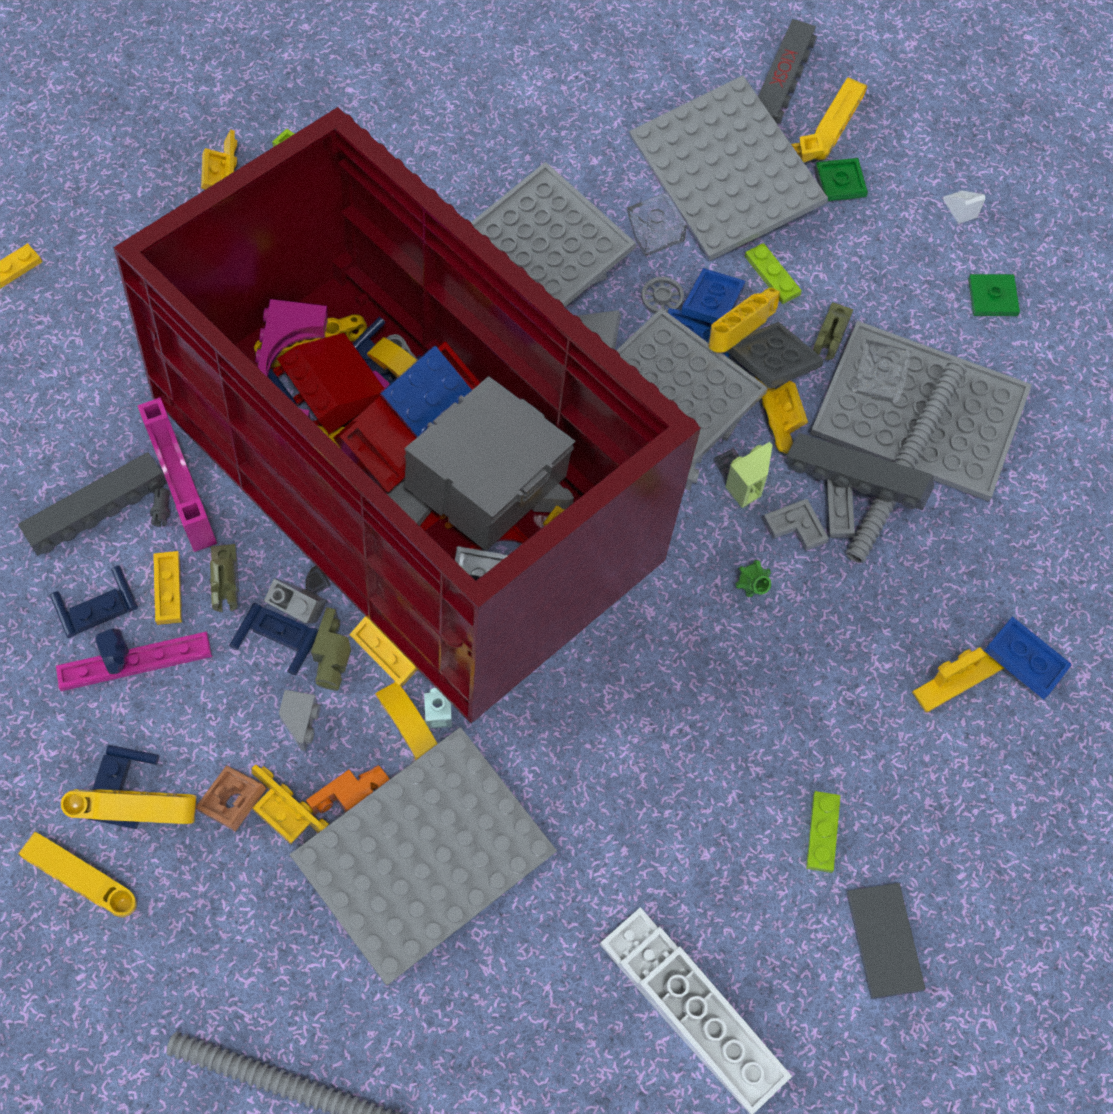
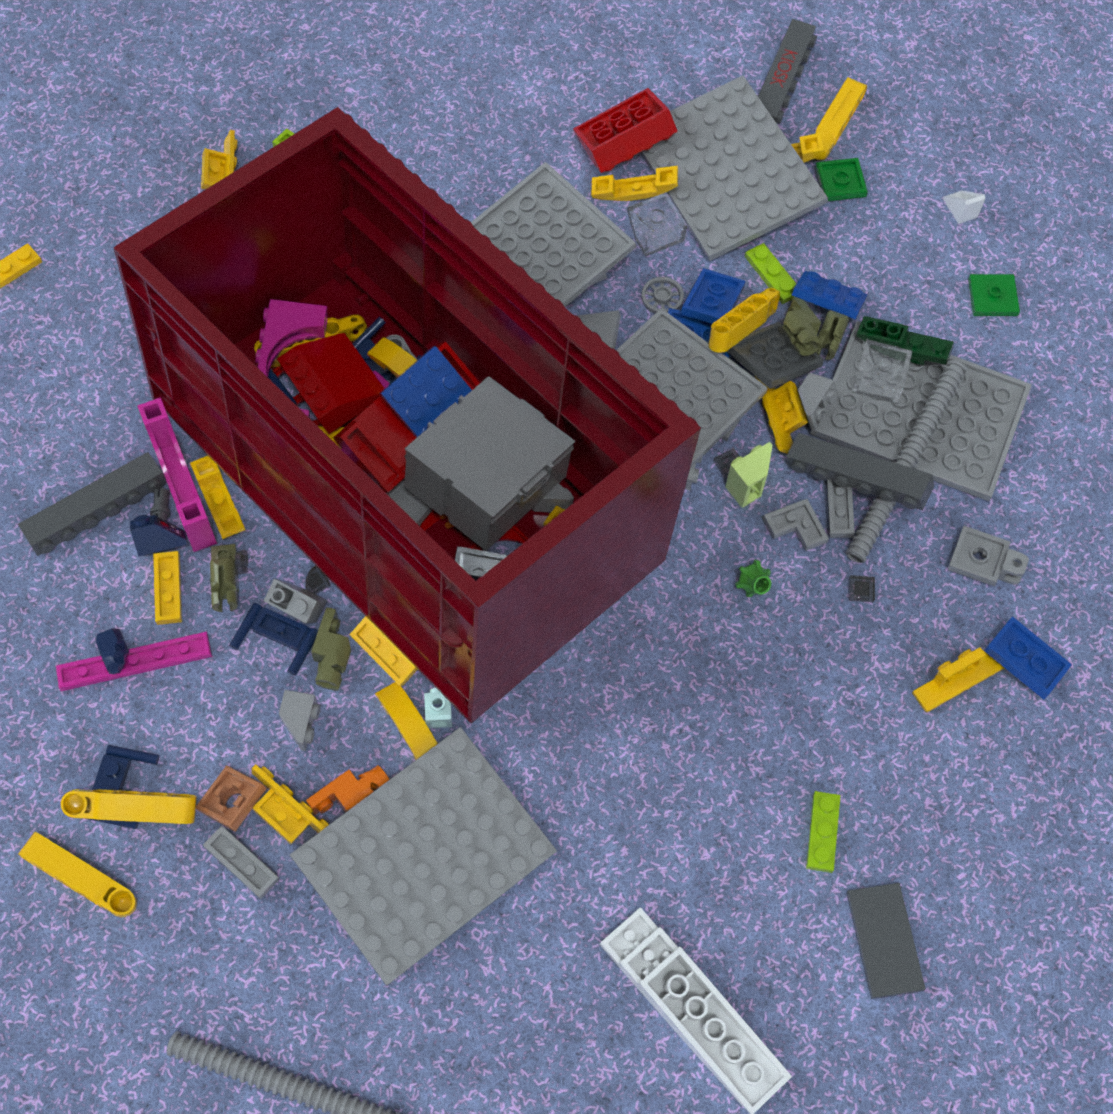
(96, 609): dark blue plate -> none
(155, 535): none -> dark blue slope
(217, 497): none -> yellow slope
(241, 561): none -> clear smoke tile
(241, 862): none -> light grey plate
(626, 130): none -> red slope
(635, 188): none -> yellow slope
(802, 327): none -> olive plate
(816, 397): none -> light grey slope
(830, 294): none -> blue plate
(861, 588): none -> clear smoke tile
(922, 346): none -> dark green slope
(998, 558): none -> light grey plate

